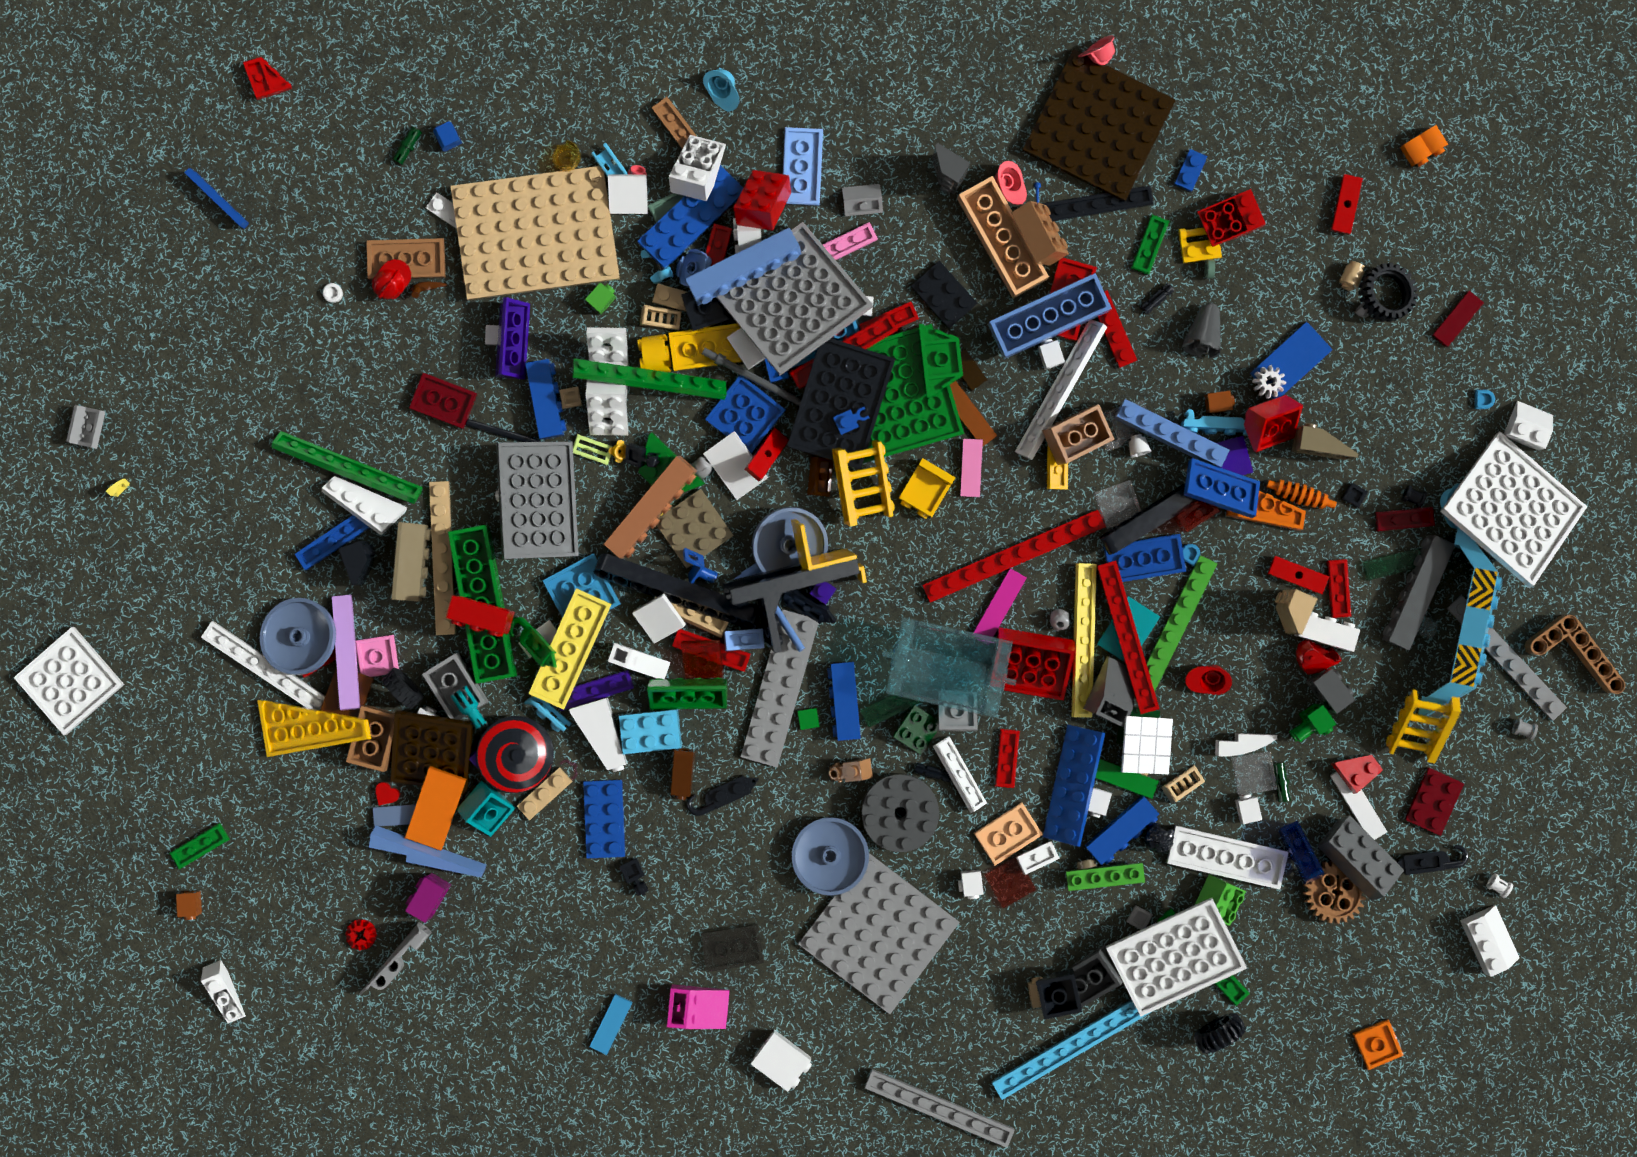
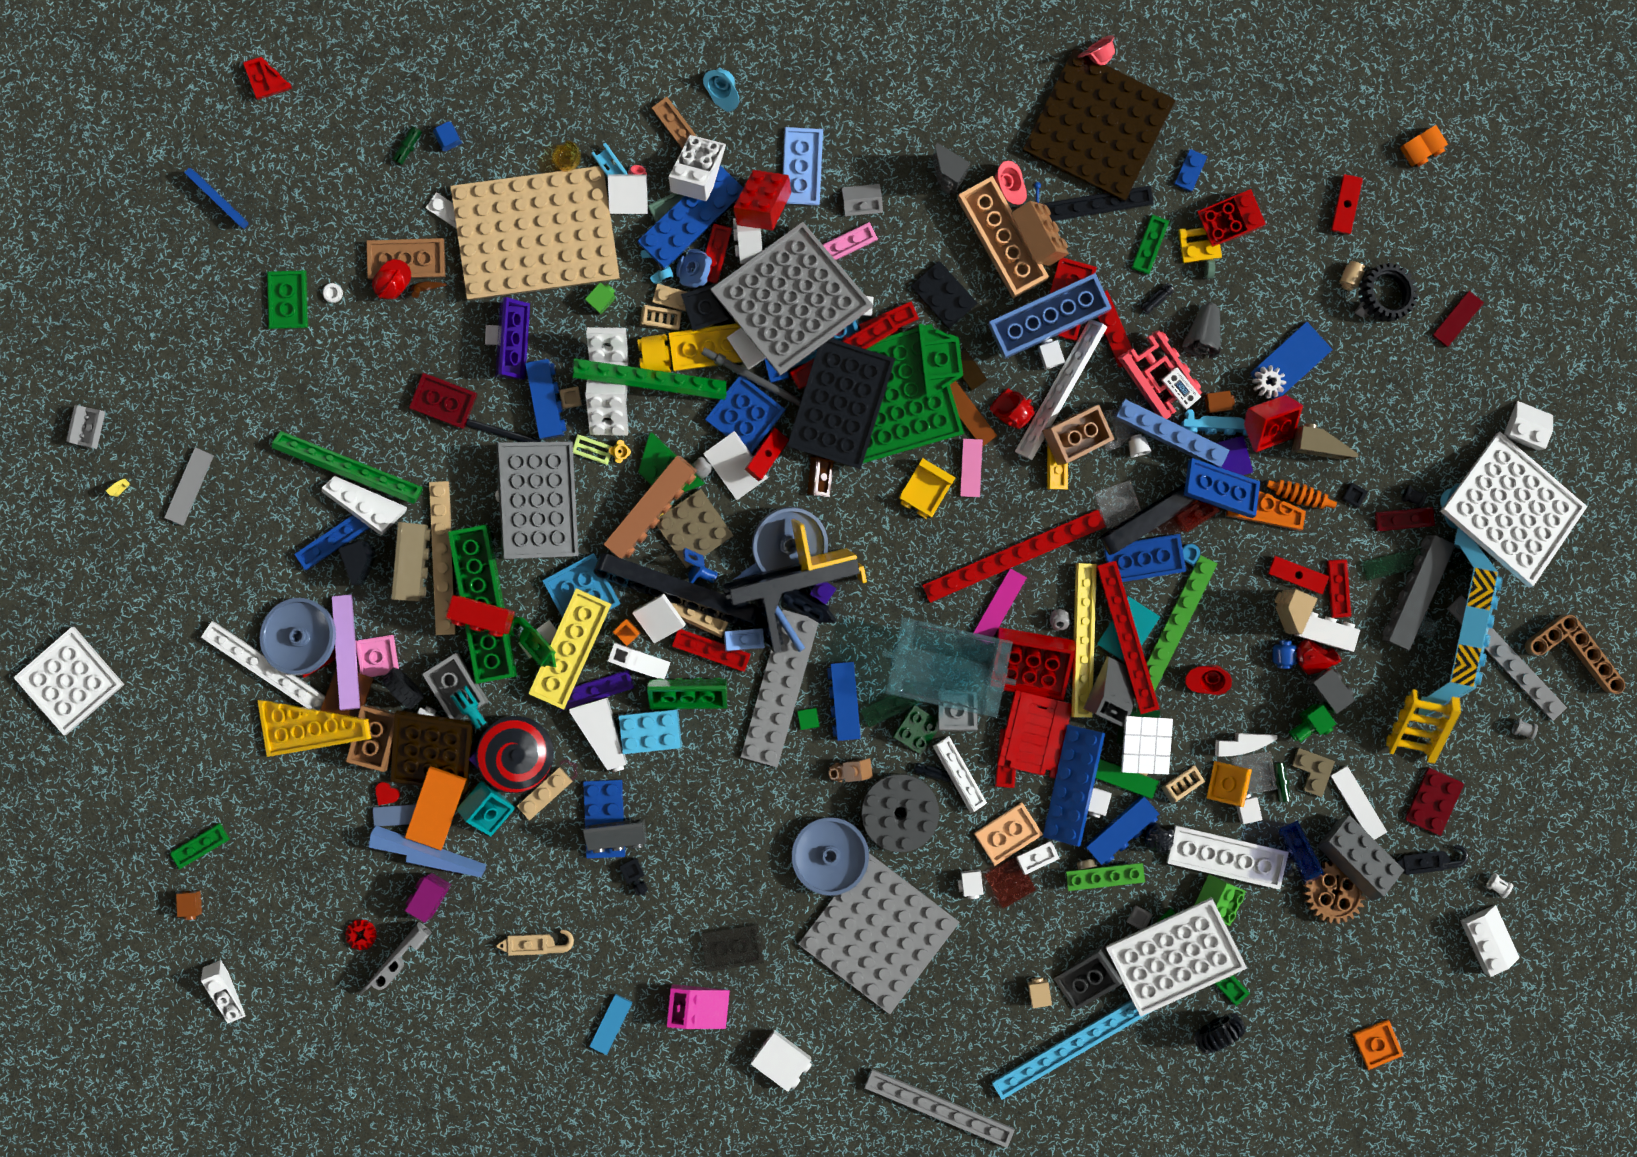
(189, 486): none -> light grey tile
(287, 299): none -> green tile
(534, 944): none -> tan plate
(544, 711): medium azure piece -> none
(615, 835): none -> dark grey slope
(626, 632): none -> orange panel
(637, 456): black plate -> none
(682, 773): reddish brown slope -> none
(702, 659): clear red tile -> none
(723, 795): black plate -> none
(743, 266): medium blue brick -> none
(845, 477): yellow fence -> none
(847, 420): blue plate -> none
(1012, 408): none -> red helmet
(1034, 734): none -> red door
(1059, 994): black slope -> none
(1147, 384): none -> coral fence
(1181, 388): none -> white tile
(1229, 784): none -> light orange tile
(1285, 654): none -> blue head
(1318, 768): none -> dark tan plate
(1357, 771): wing -> none
(1484, 399): dark azure tile -> none

